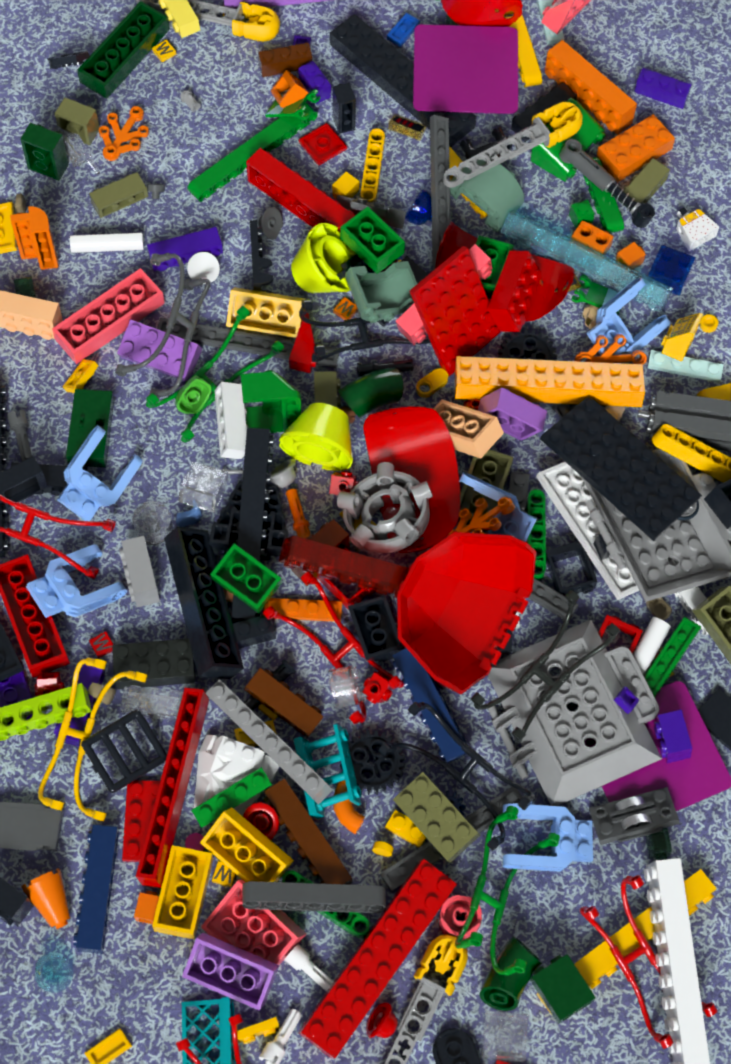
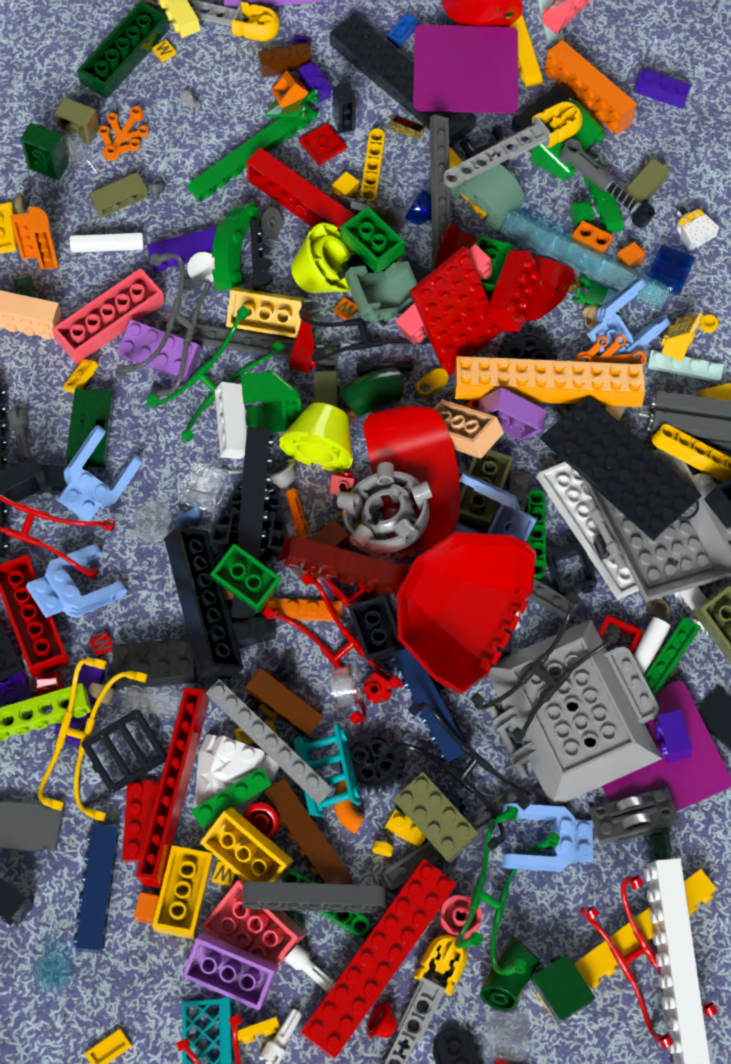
(49, 898): orange cone -> none
(67, 59): black hinge -> none
(139, 572): light grey brick -> none
(193, 395): bright green piece -> none
(193, 842): dark pink tile -> none
(228, 245): none -> green brick
(478, 521): orange plant -> none
(626, 700): dark purple tile -> none
(635, 147): orange brick -> none

